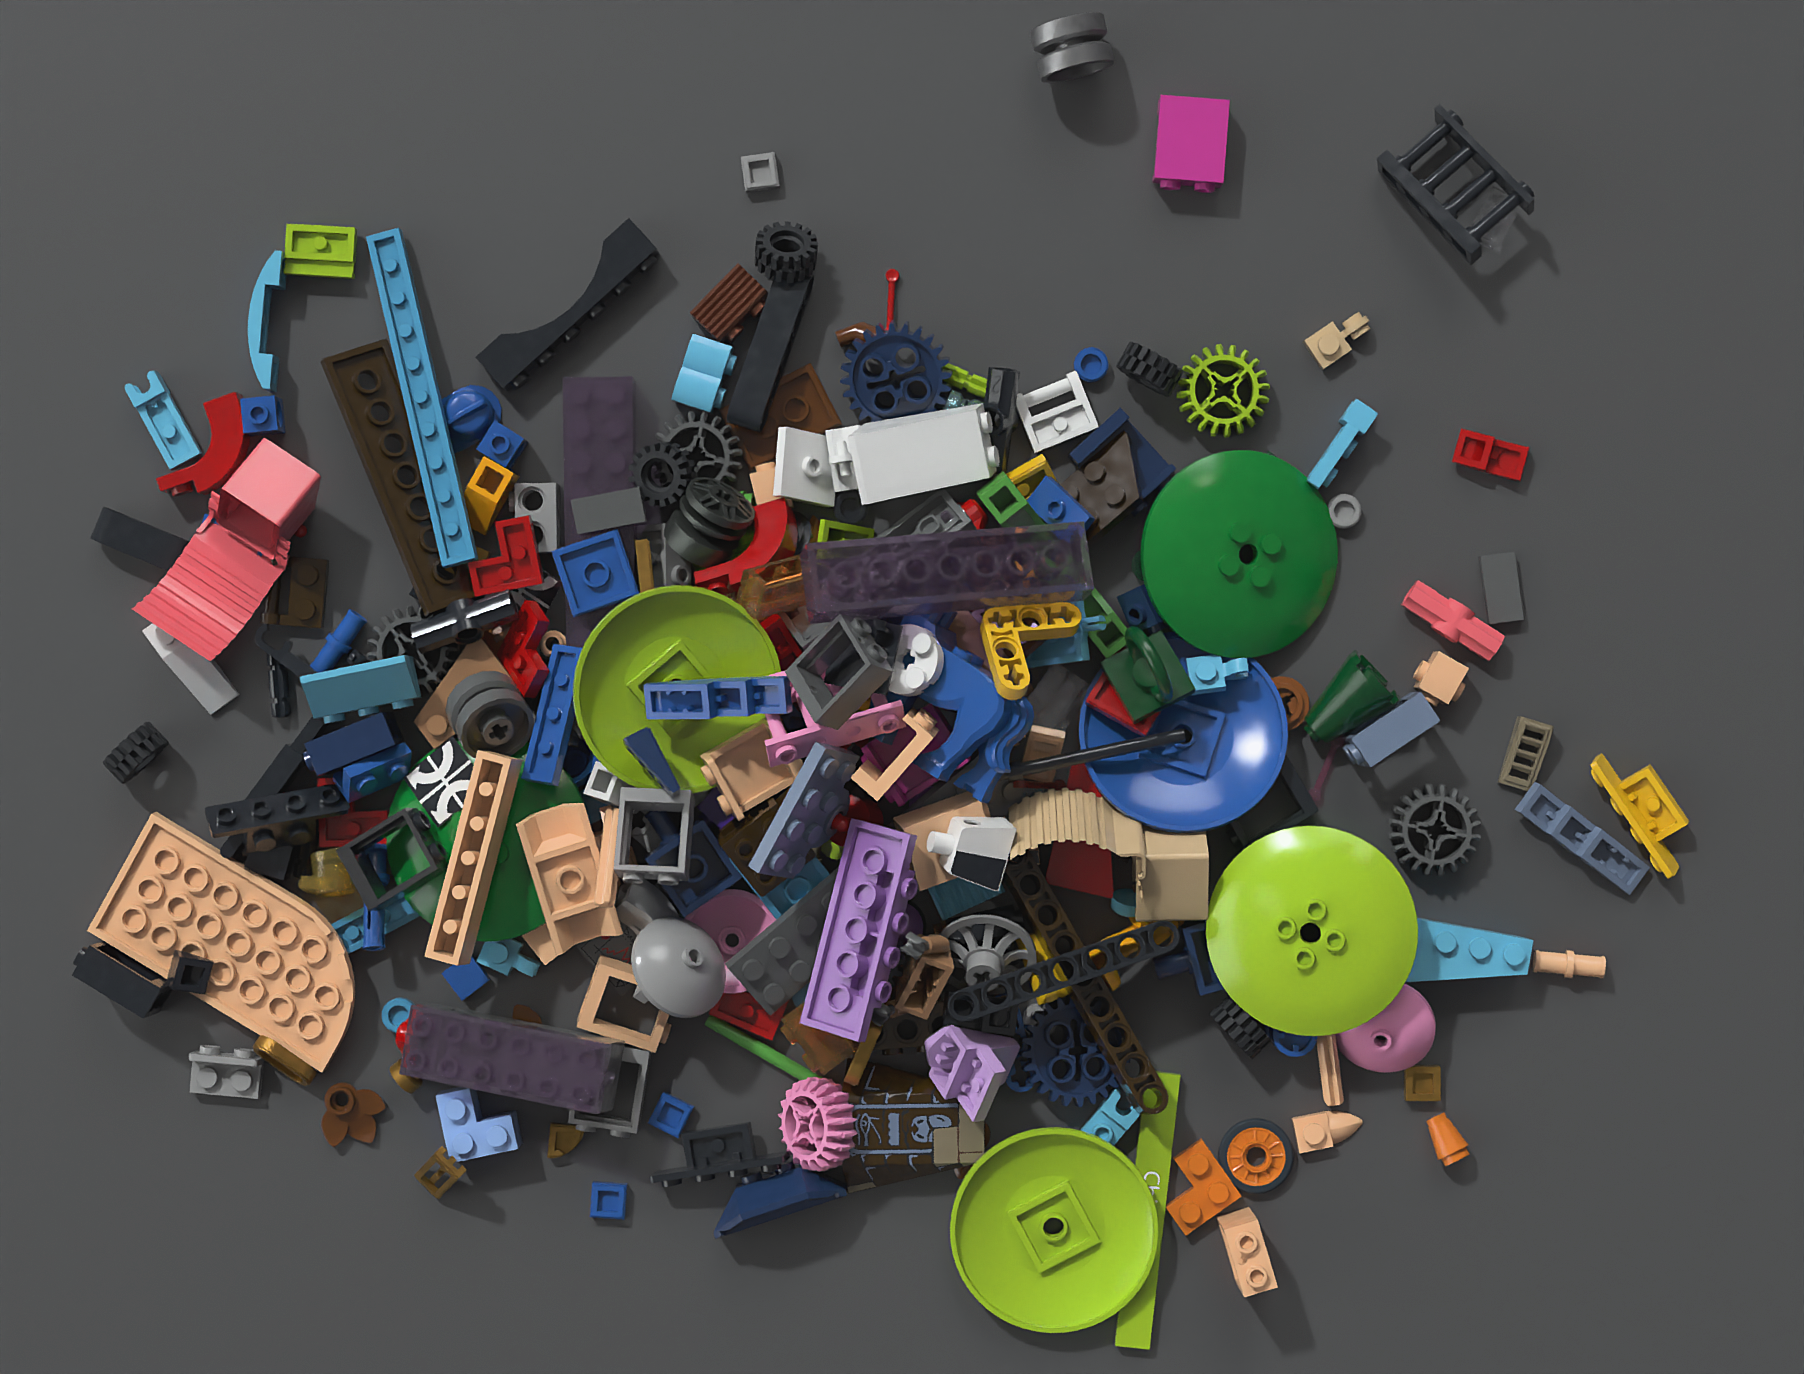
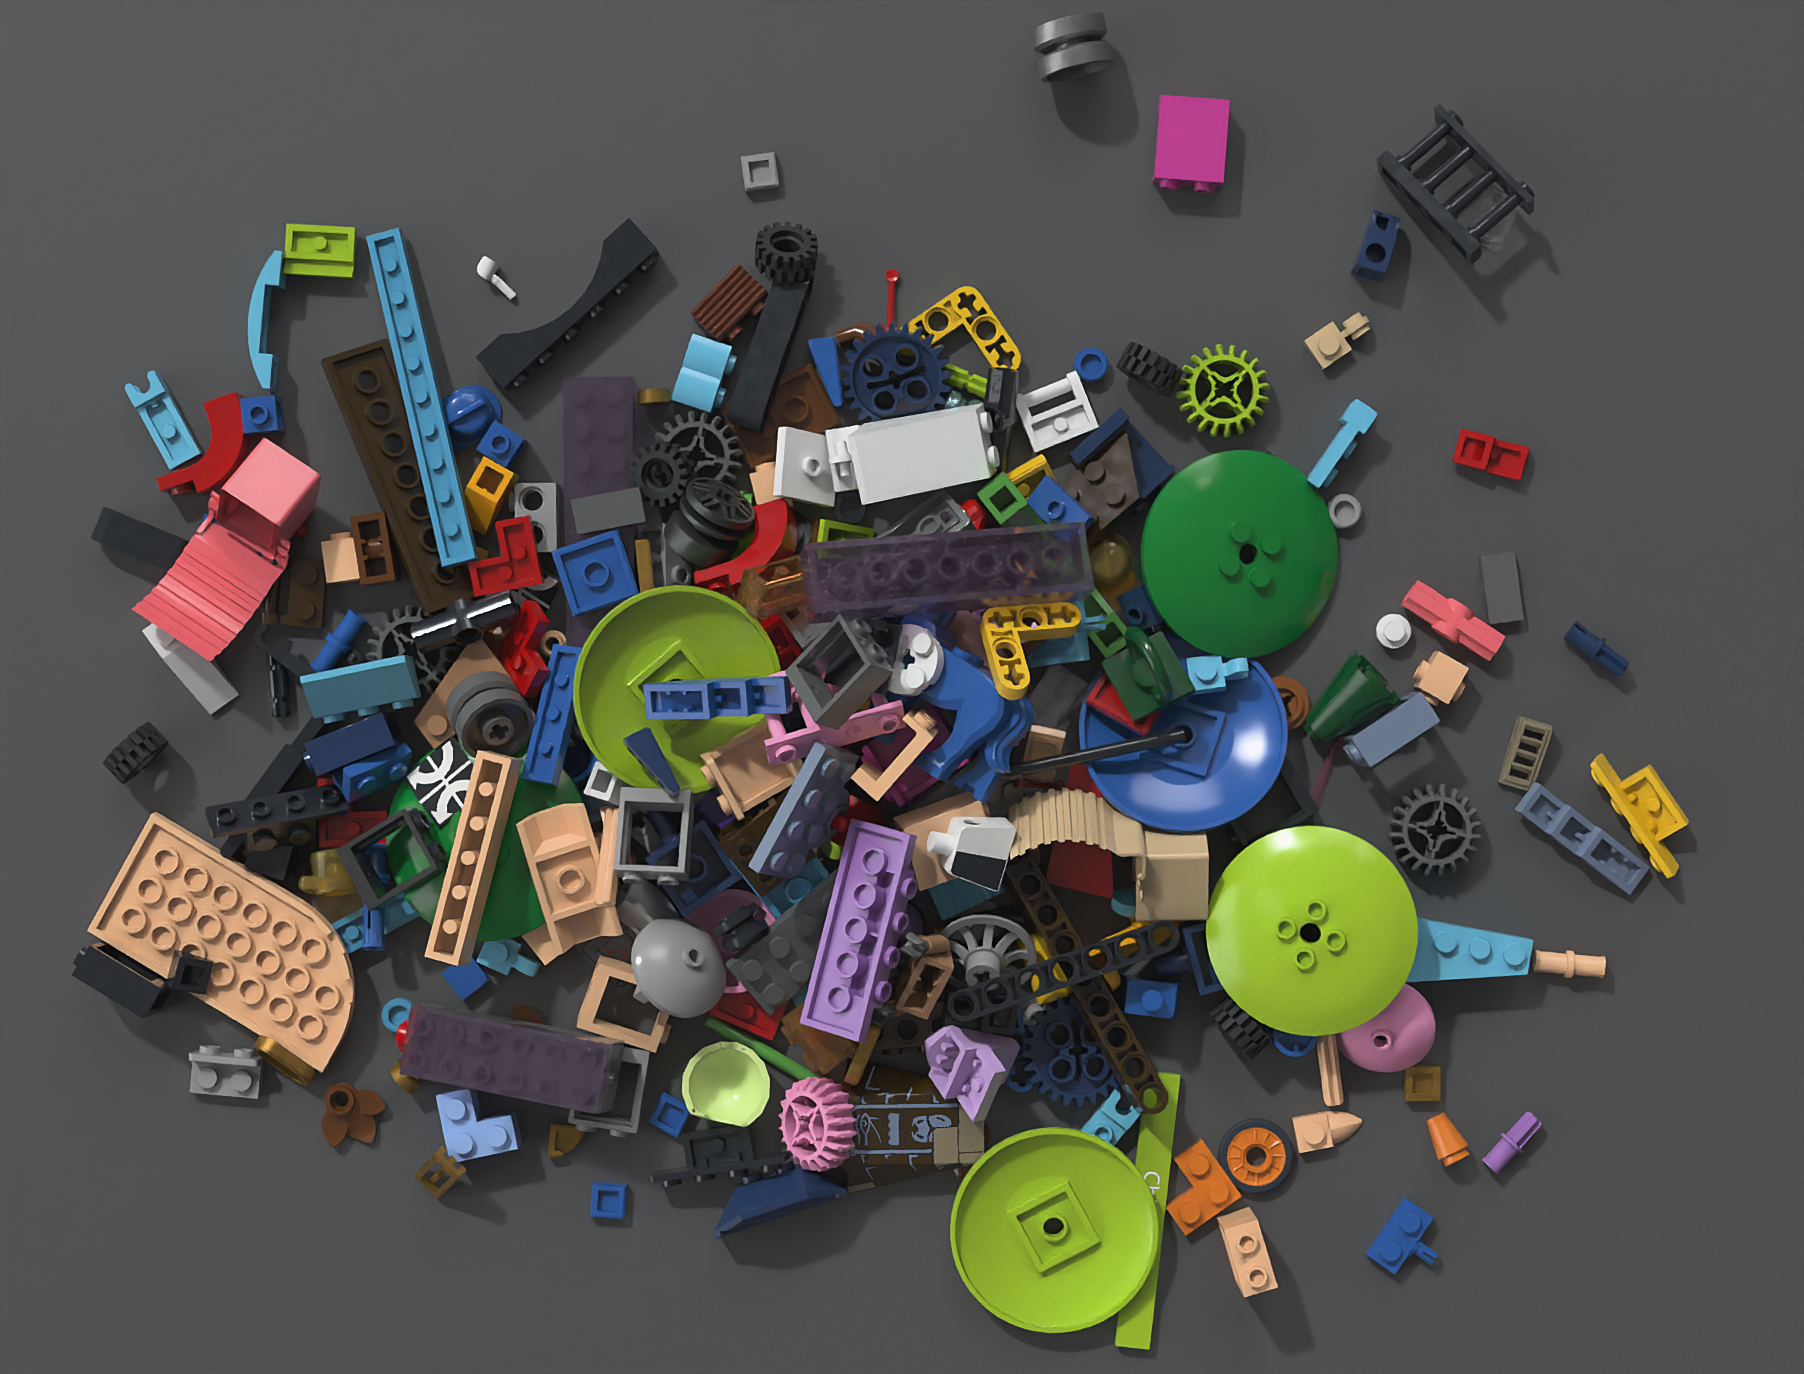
(340, 559): none -> light nougat brick
(375, 550): none -> reddish brown brick
(487, 269): none -> white hand
(654, 396): none -> pearl gold tile
(726, 1084): none -> yellowish green cylinder
(740, 927): none -> black wheel
(827, 361): none -> blue slope
(958, 317): none -> yellow beam
(1112, 567): none -> clear yellow piece
(1148, 996): none -> blue torso
(1376, 246): none -> dark blue leg
(1393, 631): none -> white plate
(1402, 1237): none -> blue plate
(1512, 1142): none -> medium lavender axle
(1596, 649): none -> dark blue axle

